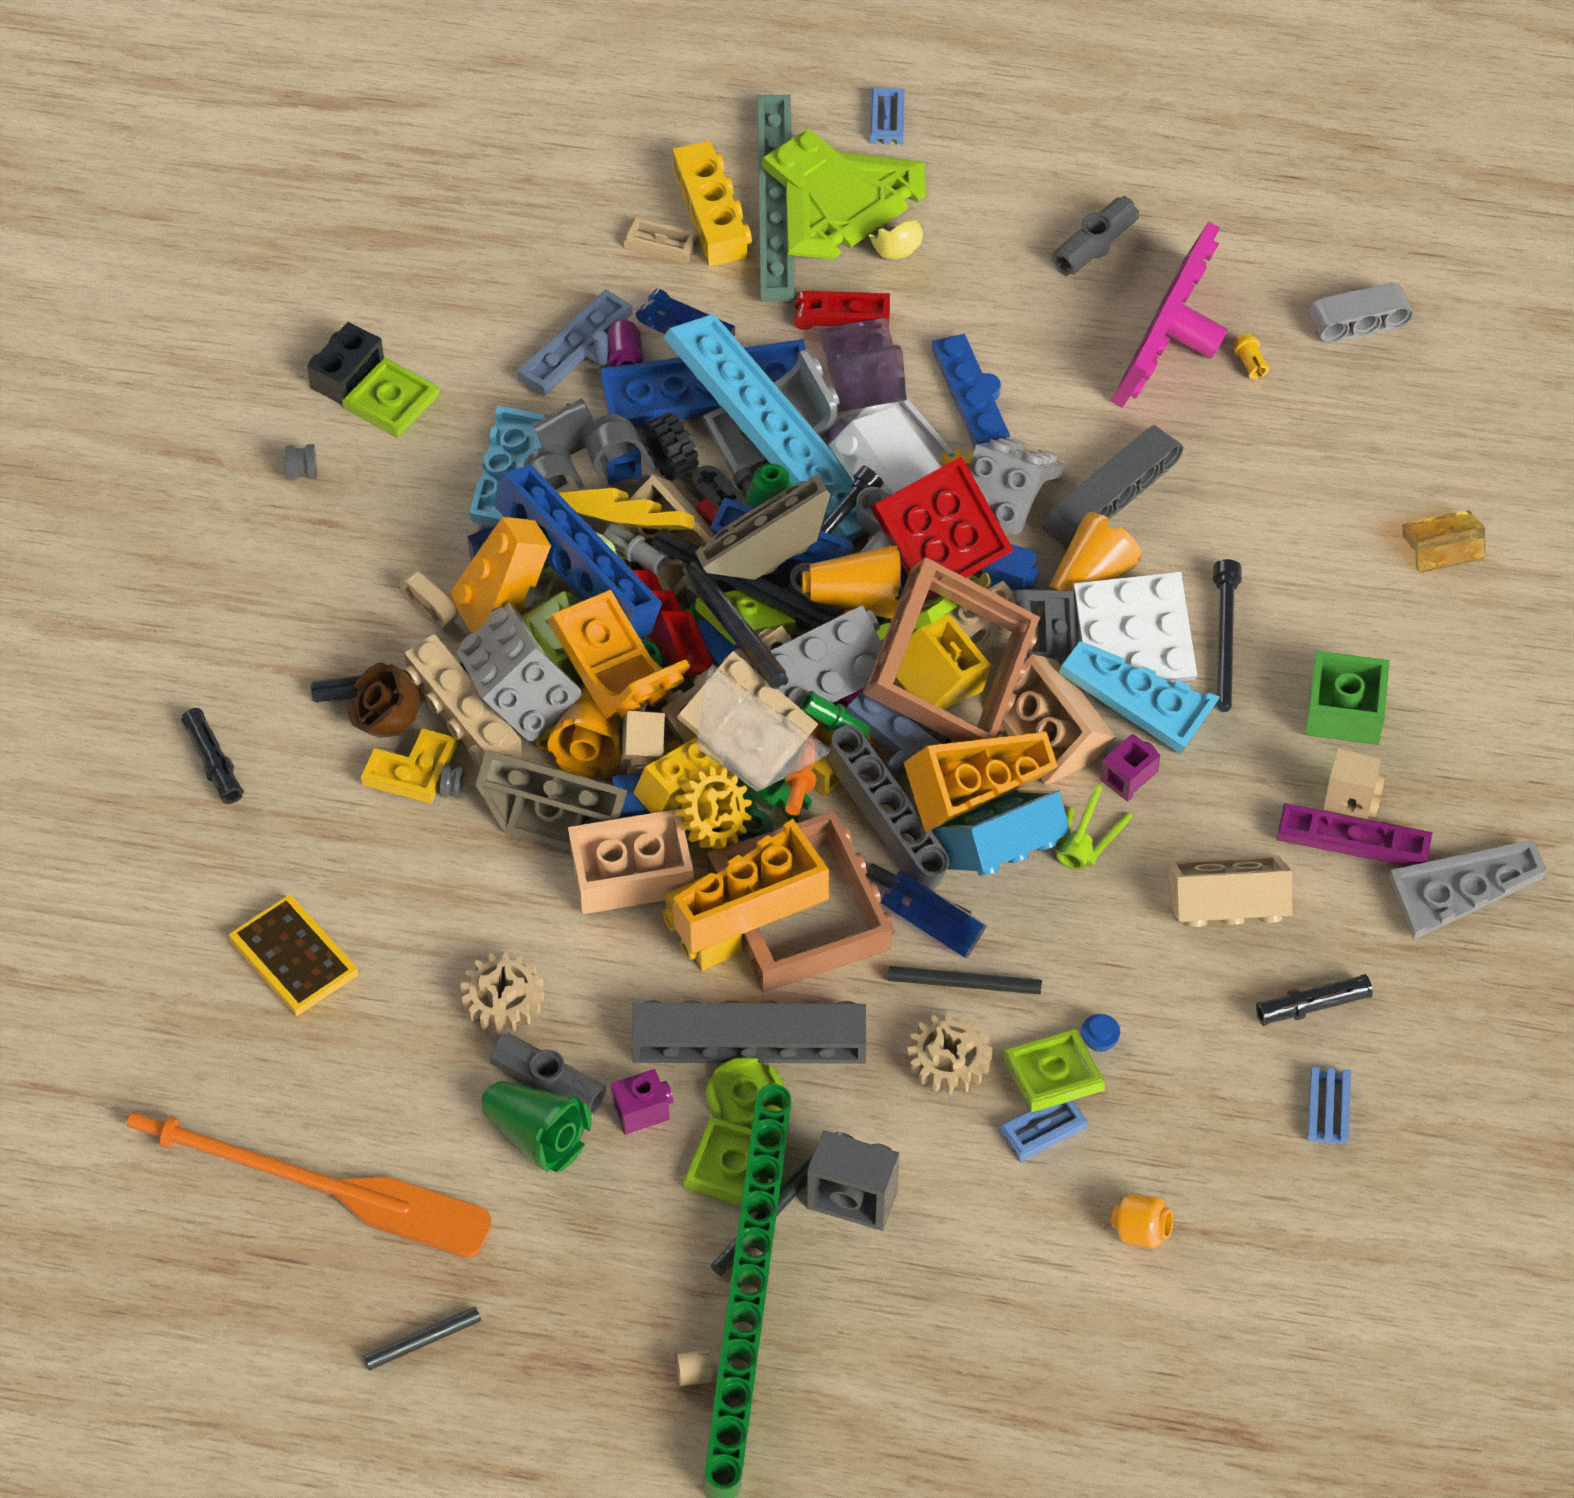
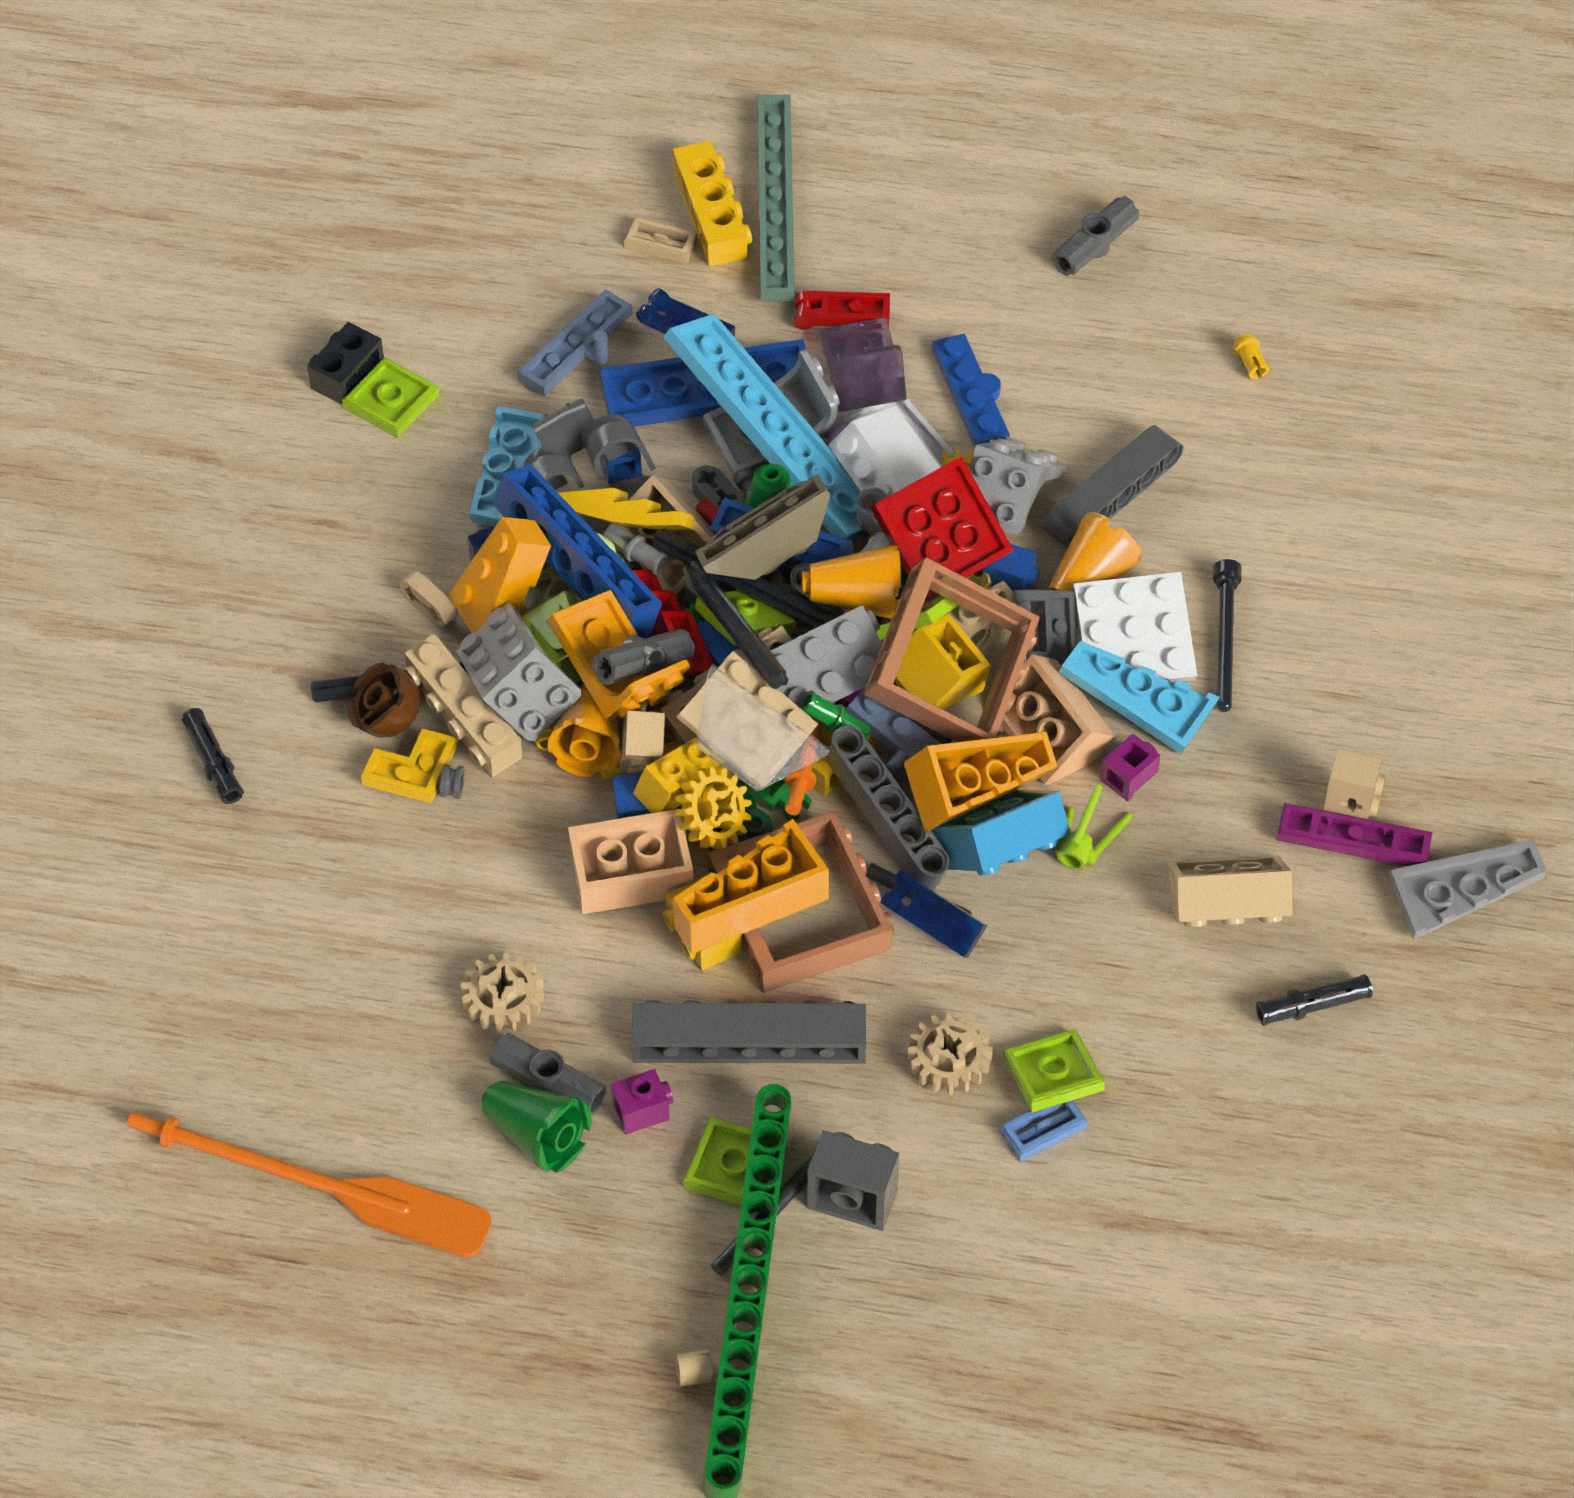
(293, 955): tile -> none
(300, 461): dark grey wheel -> none
(422, 1338): pearl dark grey bar -> none
(544, 800): dark tan wedge -> none
(624, 344): magenta brick -> none
(642, 656): none -> dark grey piece
(670, 446): black tyre -> none
(734, 1089): lime tile -> none
(839, 193): lime plate -> none
(863, 479): black piece -> none
(887, 134): medium blue tile -> none
(899, 241): light yellow hair -> none
(964, 980): pearl dark grey bar -> none
(1100, 1032): blue plate -> none
(1142, 1220): light orange head -> none
(1175, 320): dark pink plate -> none
(1330, 1078): medium blue tile -> none
(1347, 697): bright green brick -> none
(1361, 312): light grey beam -> none
(1446, 540): clear yellow bracket -> none

